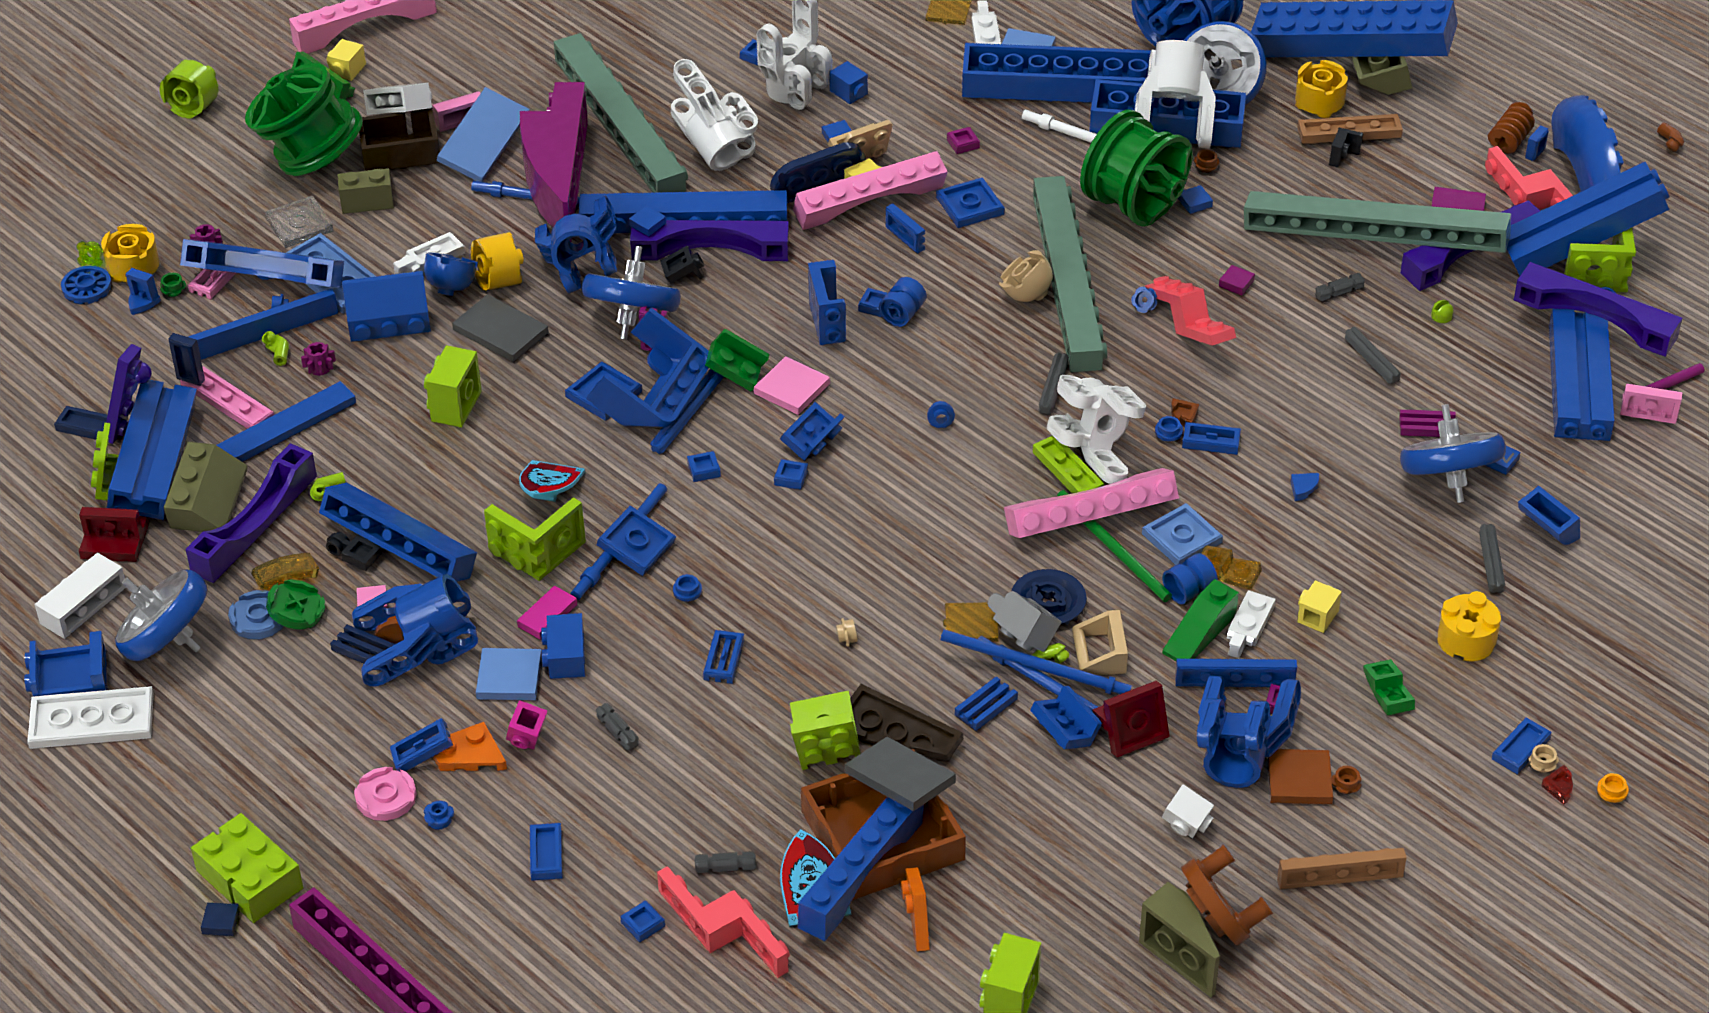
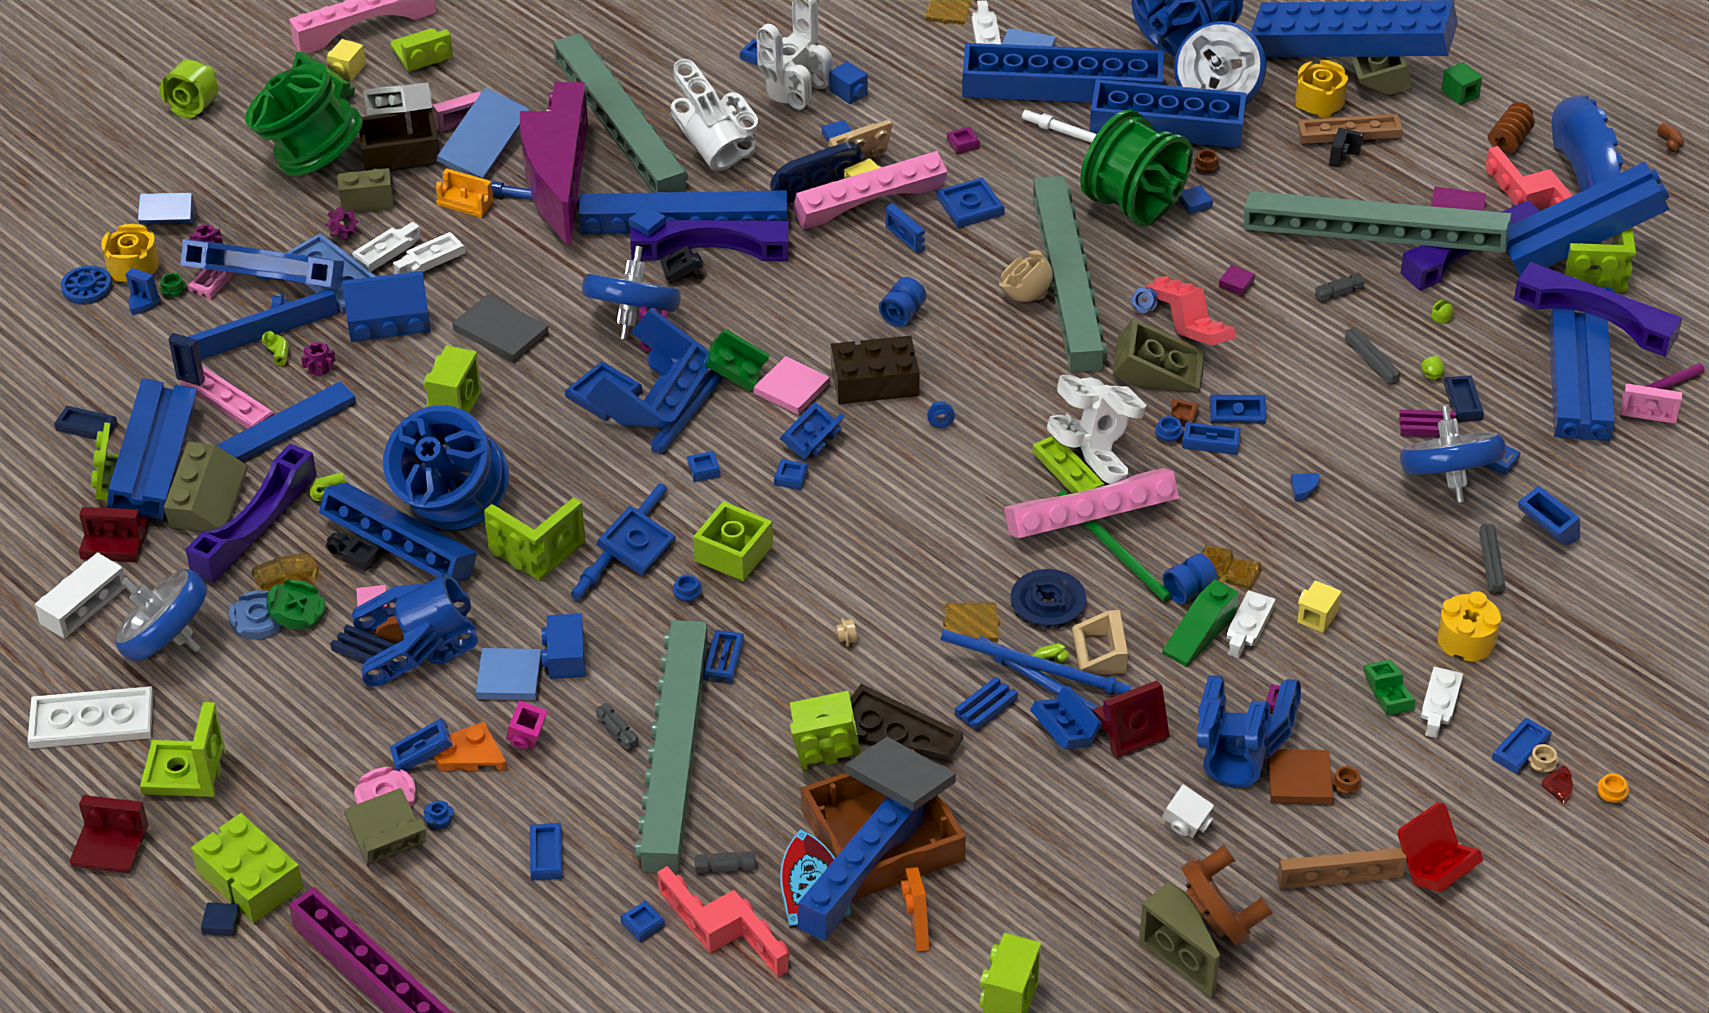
(67, 669): blue panel -> none
(92, 248): clear neon green plate -> none
(109, 834): none -> dark red bracket
(128, 375): dark purple plate -> none
(166, 208): none -> brick
(198, 757): none -> lime bracket
(298, 221): clear tile -> none
(341, 216): none -> magenta gear
(385, 826): none -> olive bracket
(387, 246): none -> white hinge
(423, 48): none -> lime bracket
(426, 485): none -> blue wheel
(449, 272): blue cylinder -> none
(464, 193): none -> light orange hinge
(497, 261): yellow brick -> none
(547, 480): shield -> none
(552, 603): dark pink tile -> none
(593, 231): blue piece -> none
(674, 747): none -> sand green brick
(733, 541): none -> lime brick
(826, 309): blue panel -> none
(870, 302): blue tile -> none
(875, 369): none -> dark brown piece
(1024, 620): light grey hinge -> none
(1050, 393): dark grey axle -> none
(1156, 359): none -> olive slope
(1178, 73): white piece -> none
(1181, 534): medium blue tile -> none
(1235, 671): blue tile -> none
(1238, 408): none -> blue slope
(1433, 367): none -> lime hinge
(1433, 850): none -> red bracket
(1440, 699): none -> white hinge
(1461, 83): none -> green brick
(1463, 398): none -> dark blue tile
(1536, 143): blue tile -> none

